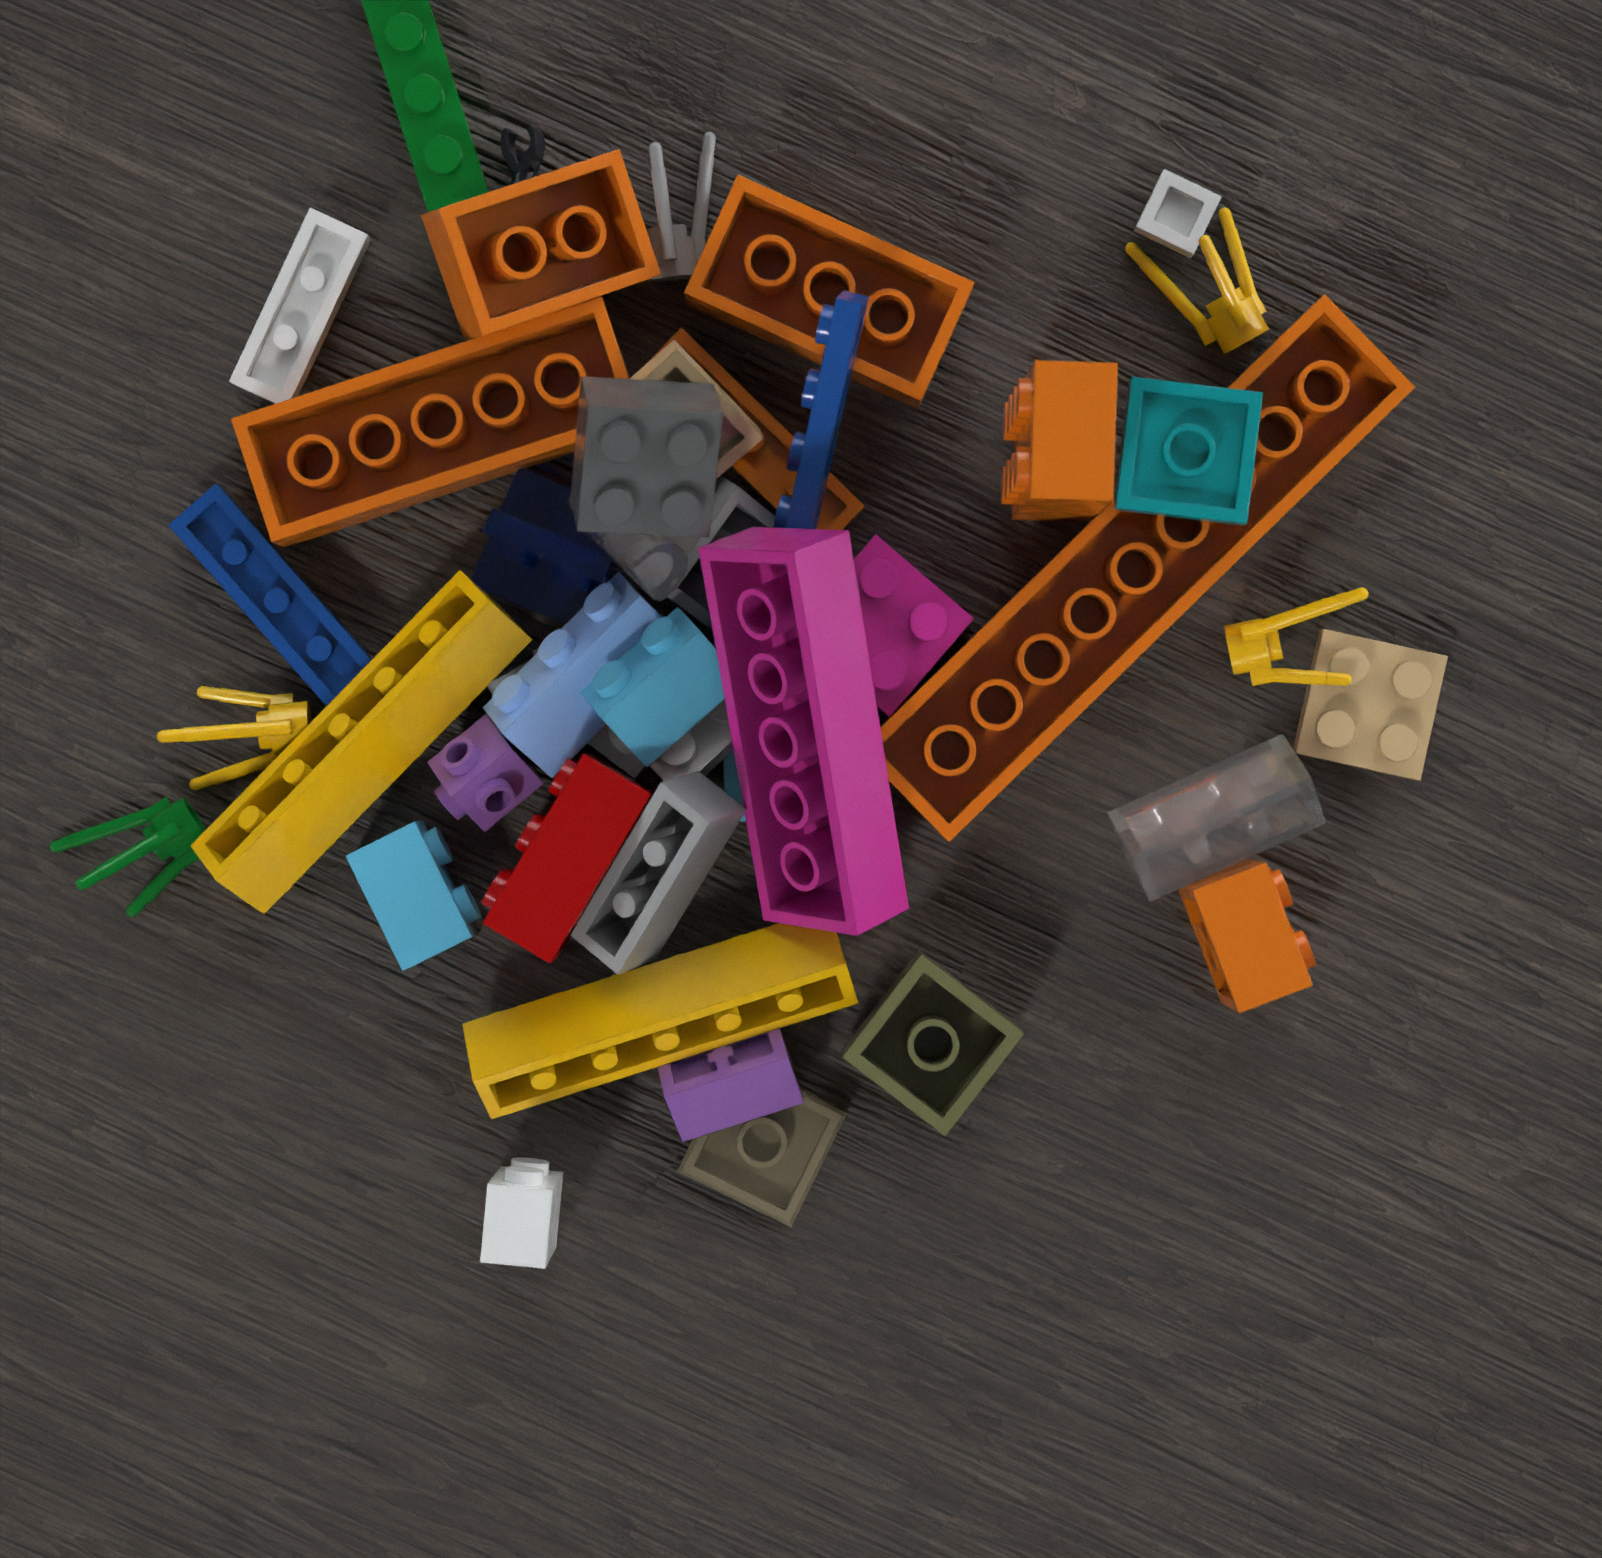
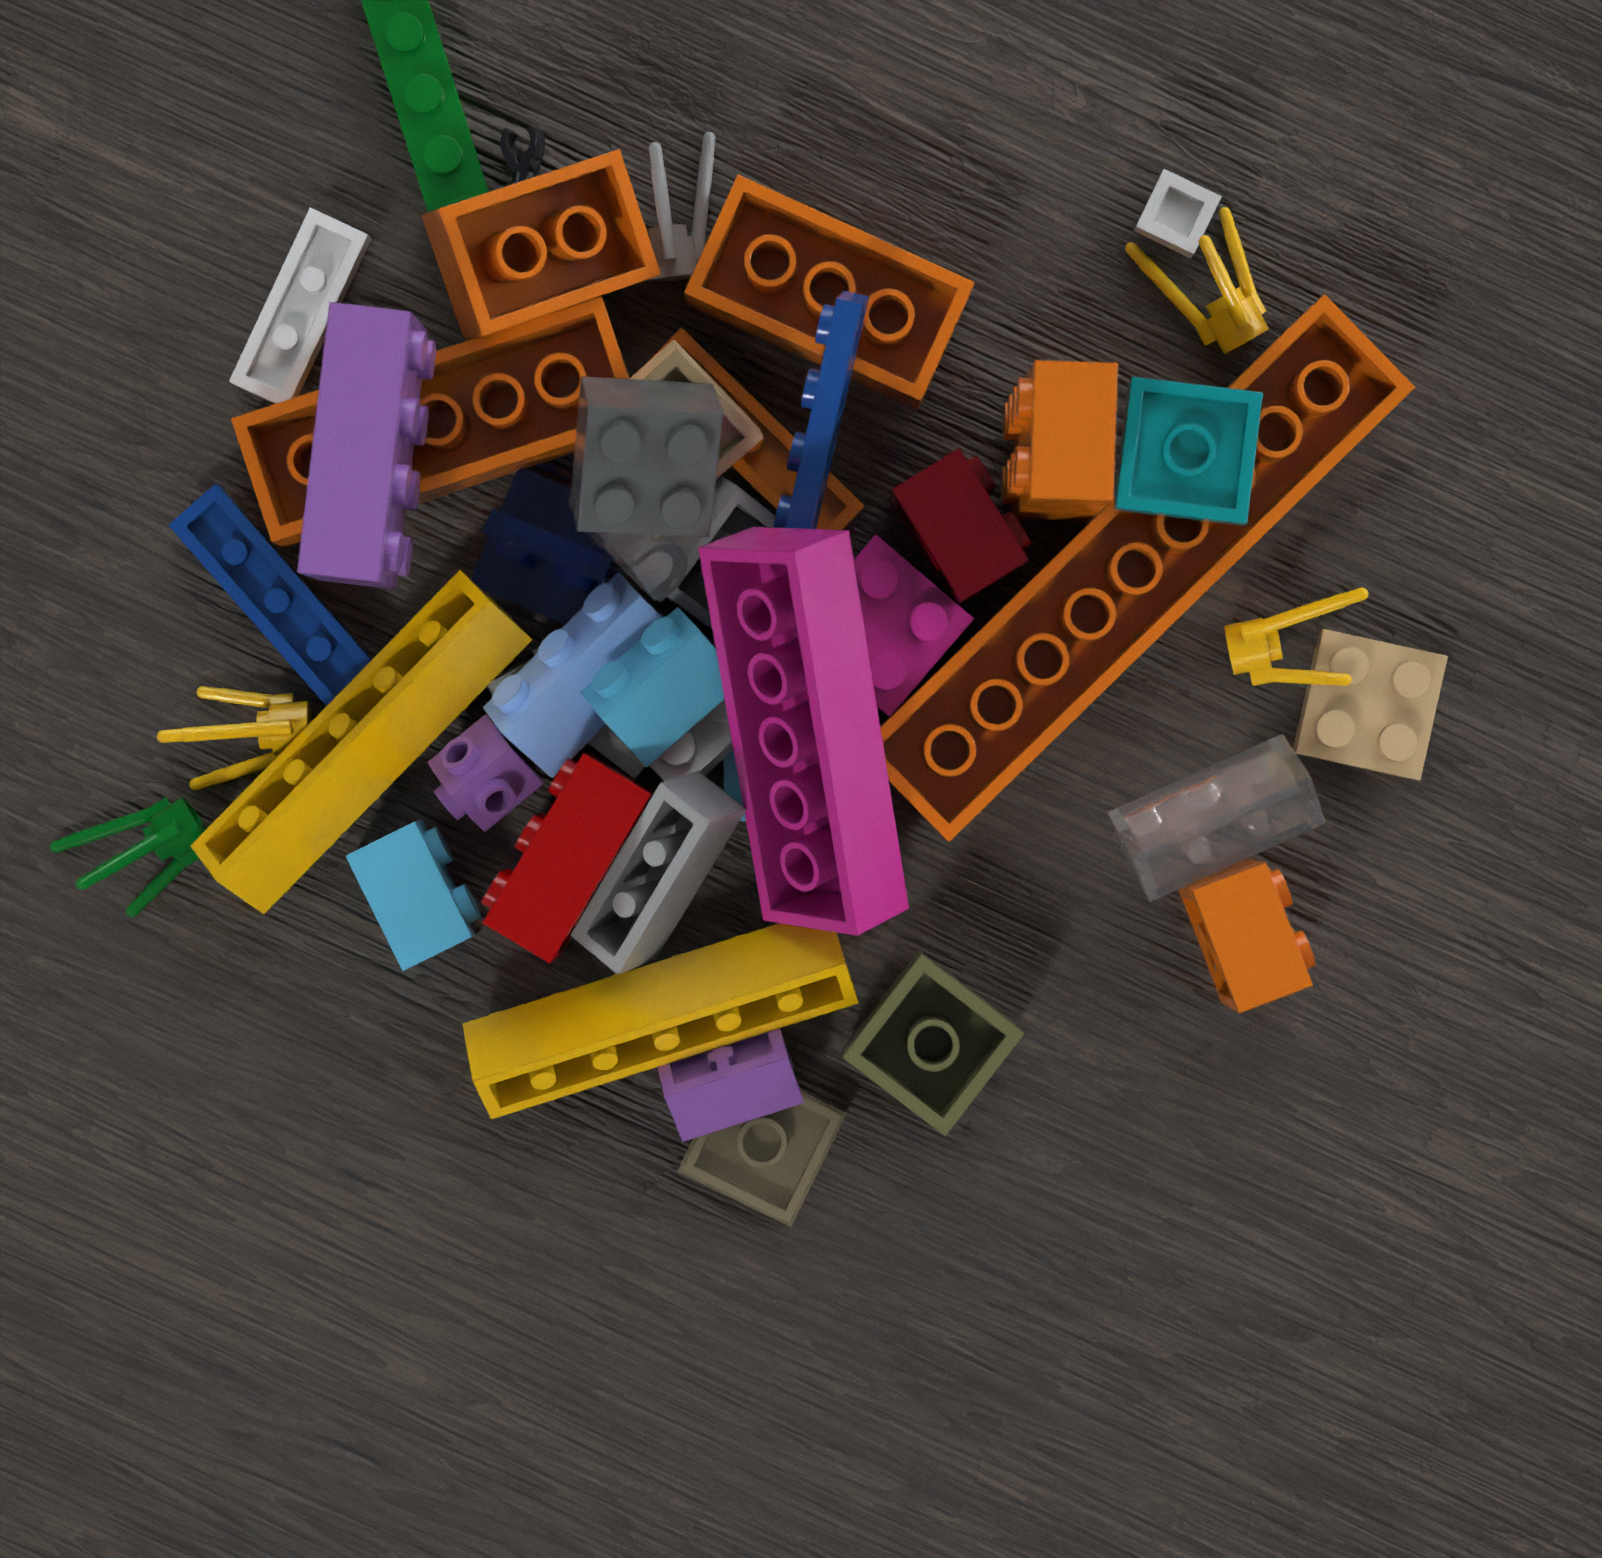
(365, 446): none -> medium lavender brick
(522, 1214): white brick -> none
(959, 526): none -> dark red brick

